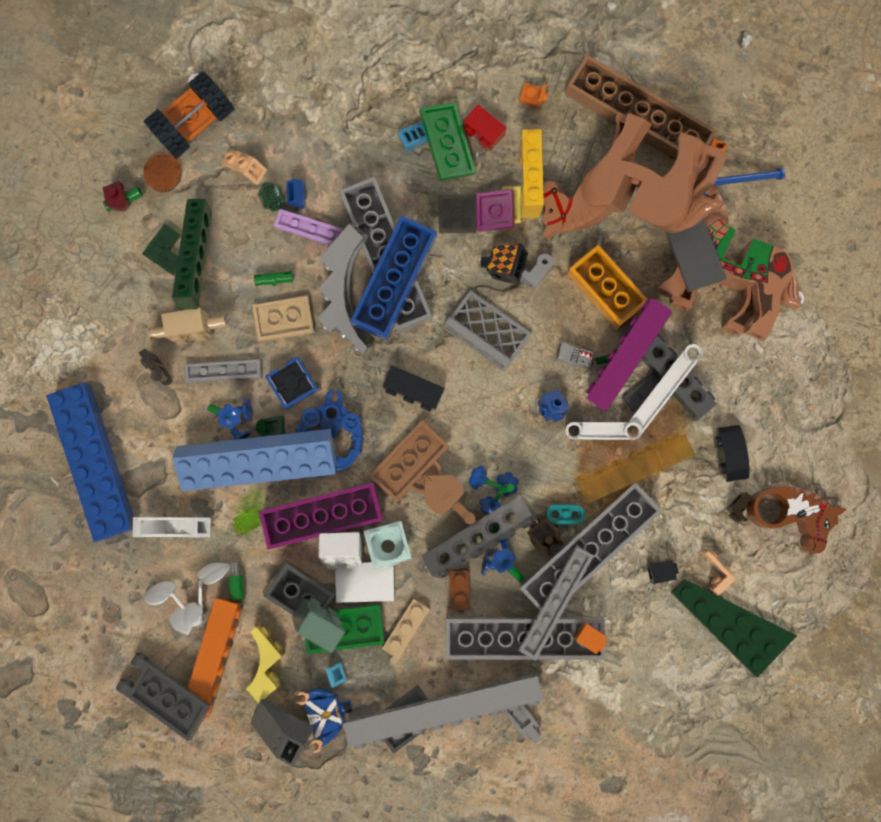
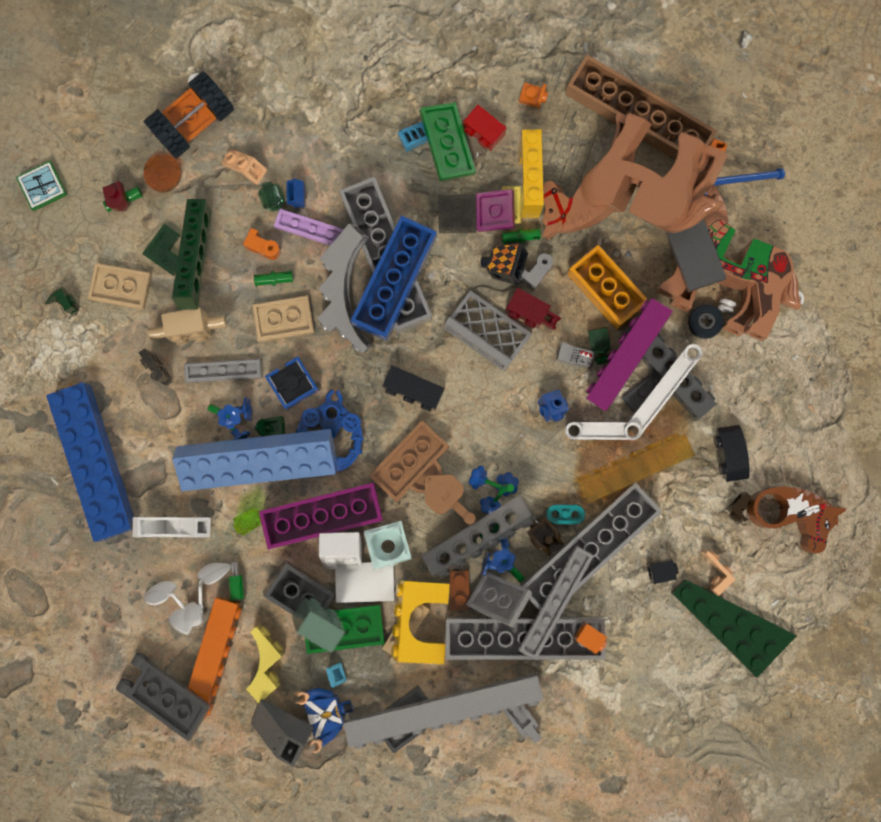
(41, 186): none -> tile
(67, 301): none -> dark green plate
(119, 286): none -> tan tile
(267, 249): none -> orange leg
(406, 647): none -> yellow arch
(499, 599): none -> light grey plate
(521, 236): none -> green pin
(531, 310): none -> dark red brick
(599, 340): none -> dark green plate
(698, 328): none -> black bush
(726, 306): none -> white bush

